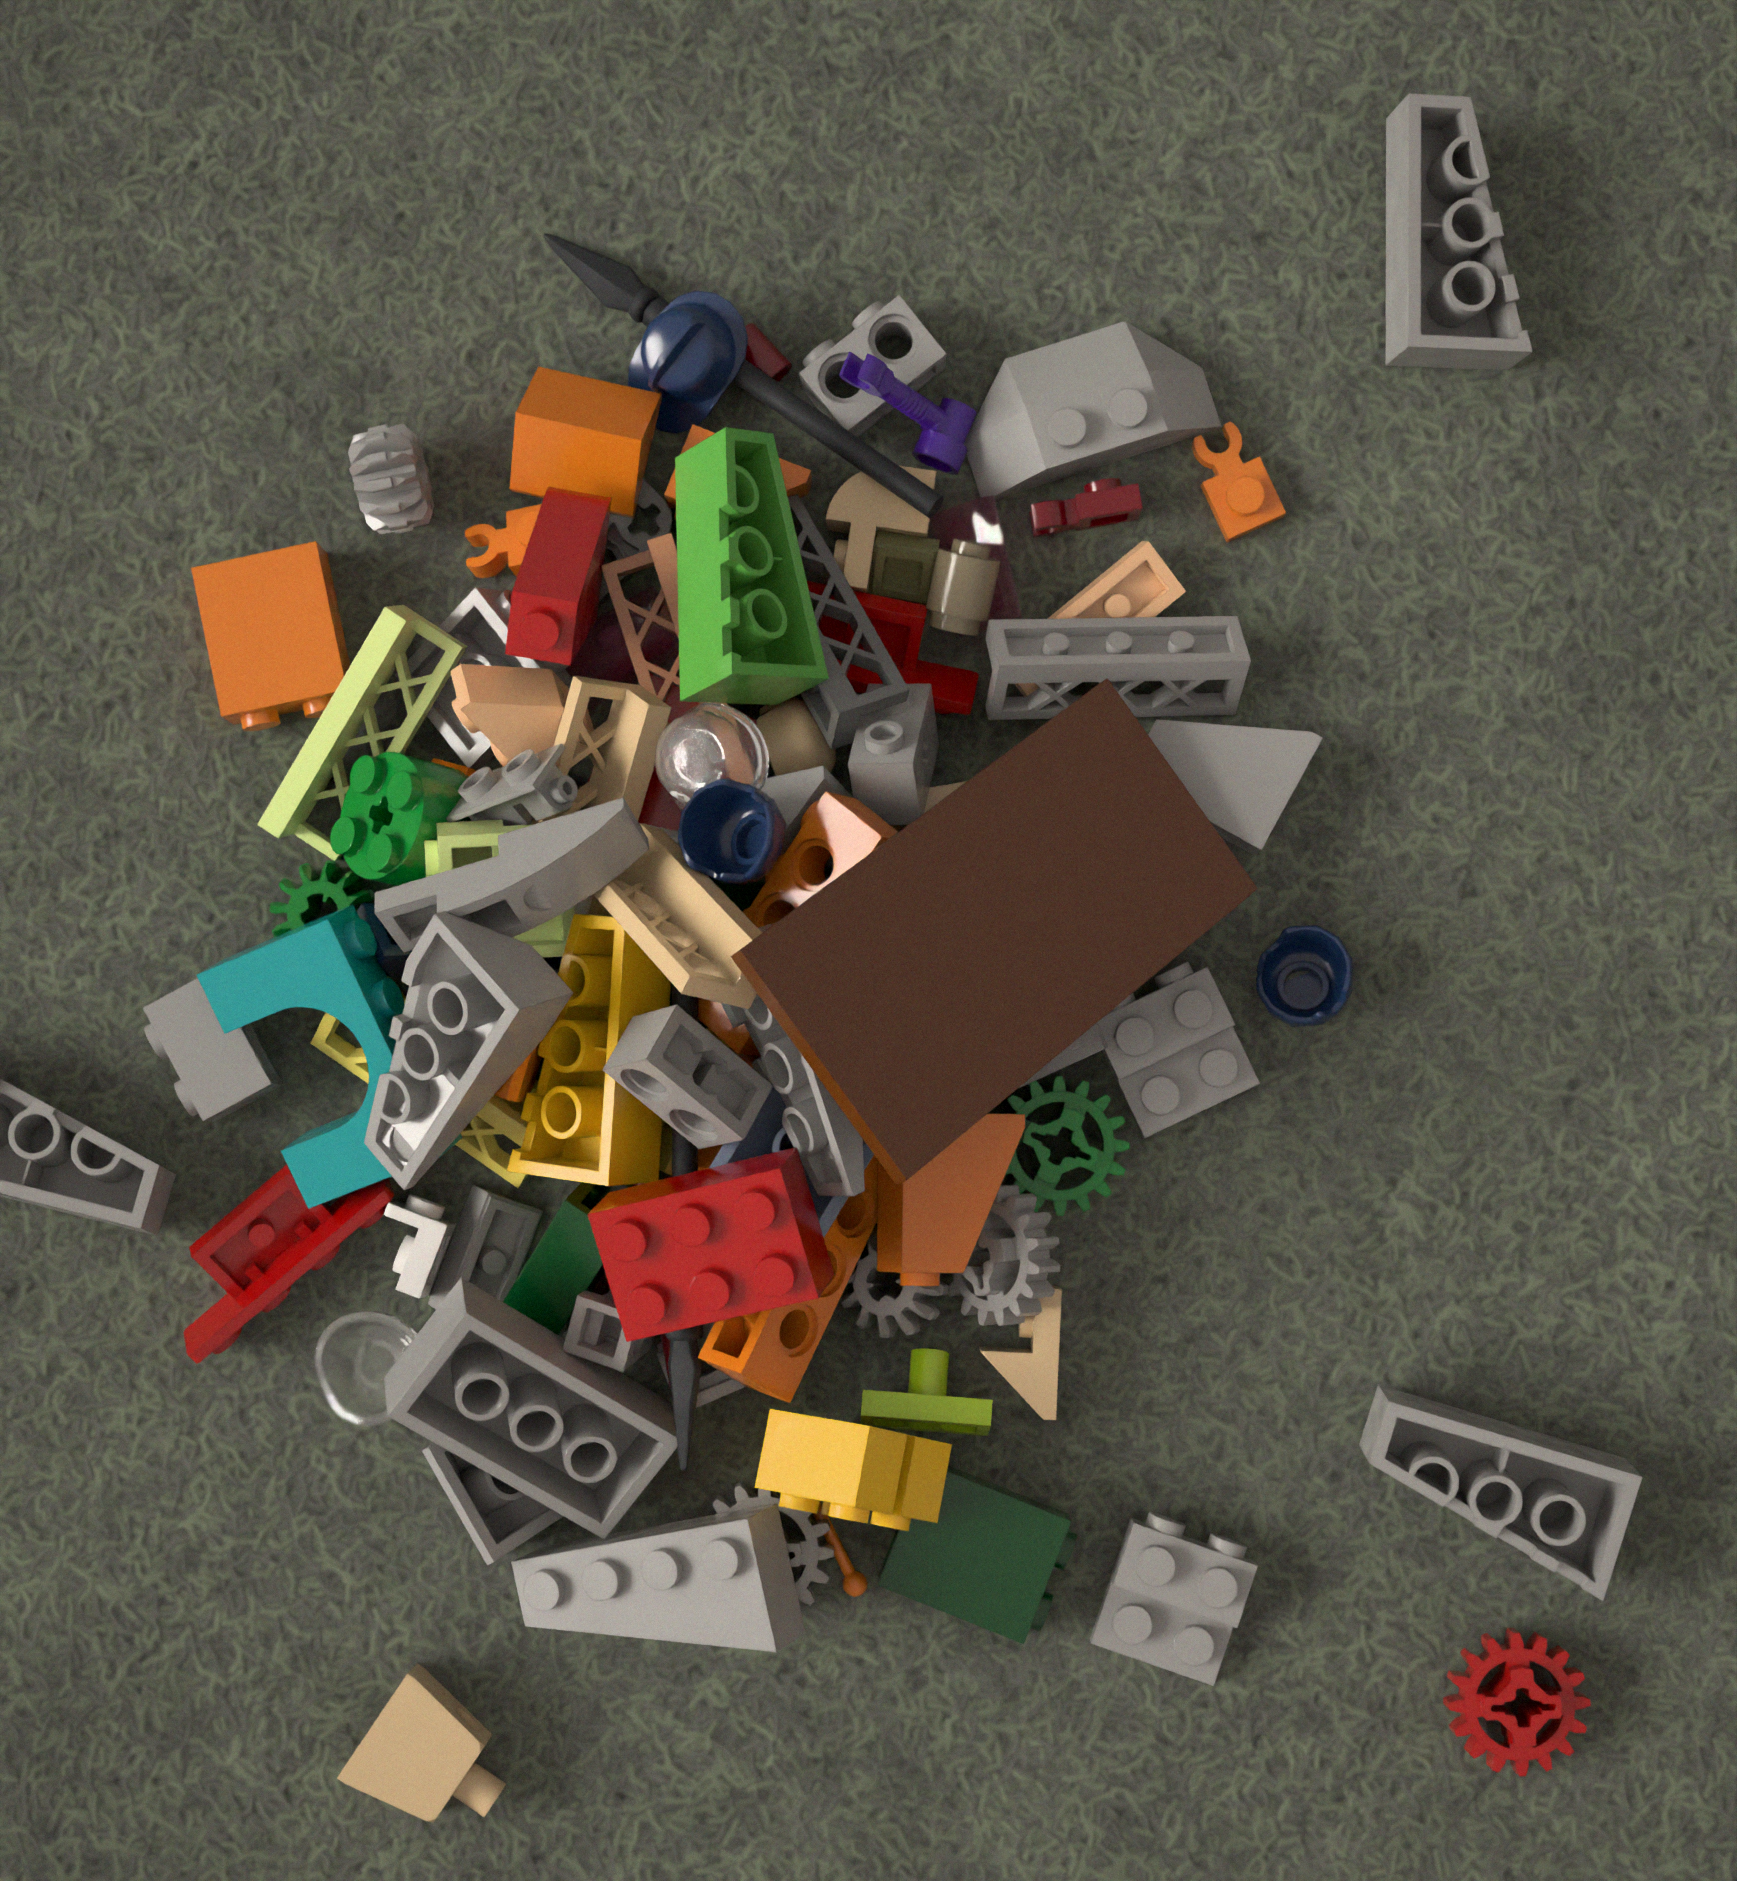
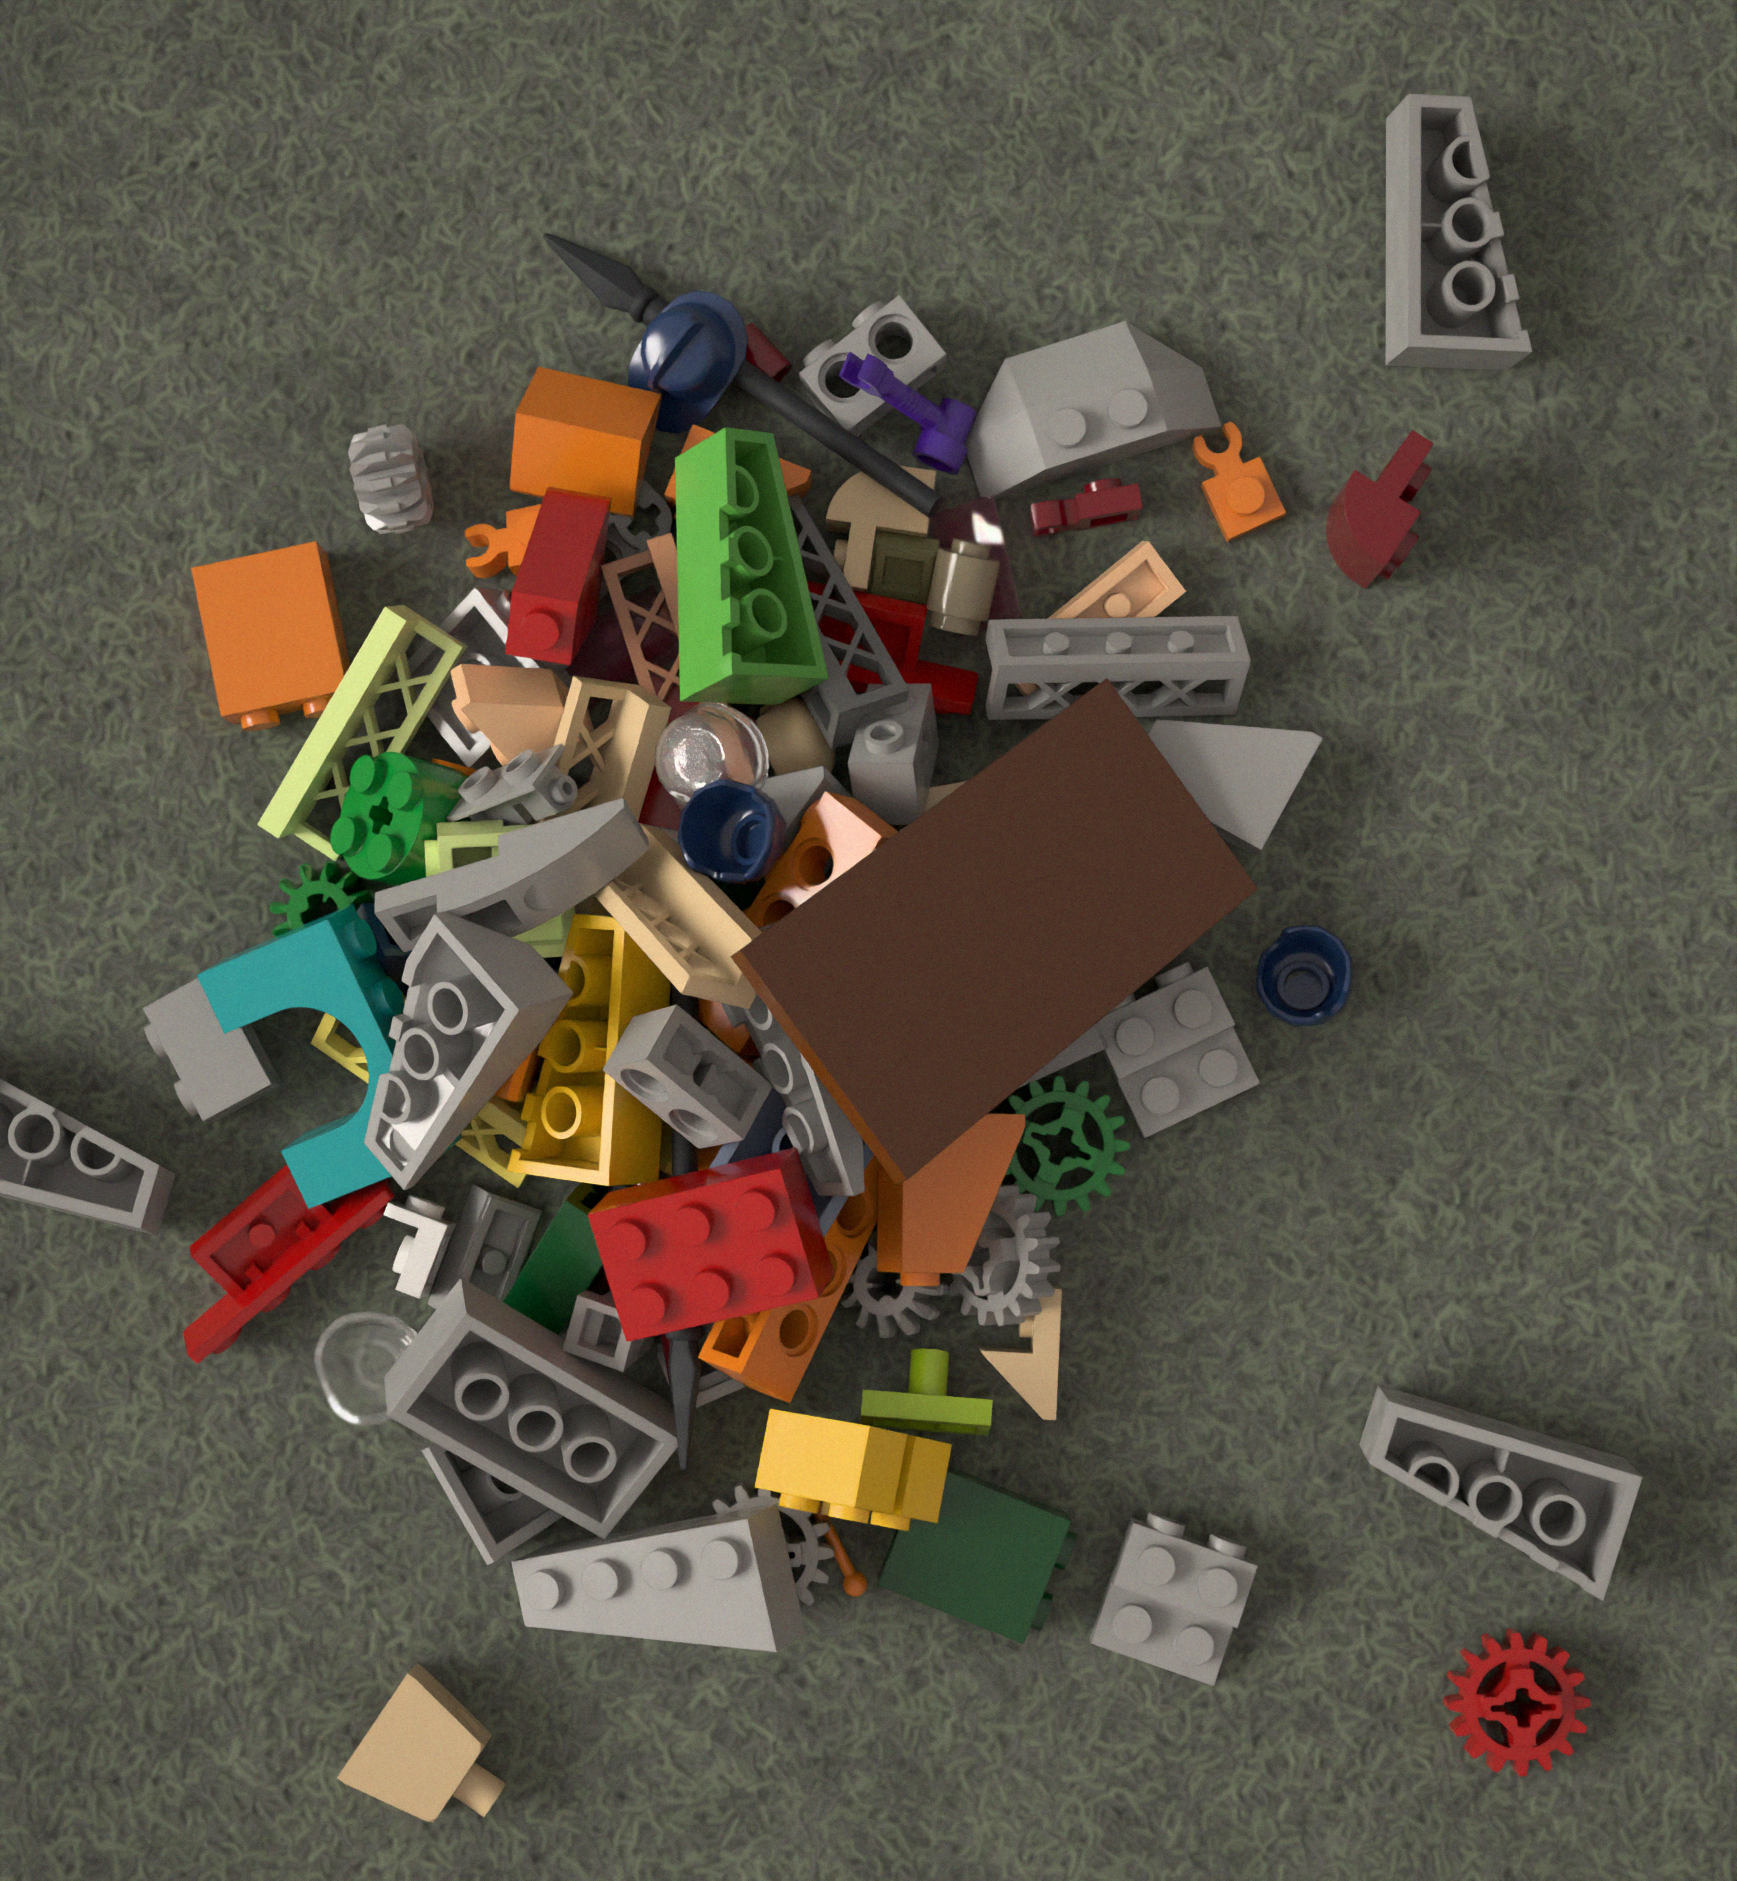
(1373, 520): none -> dark red brick

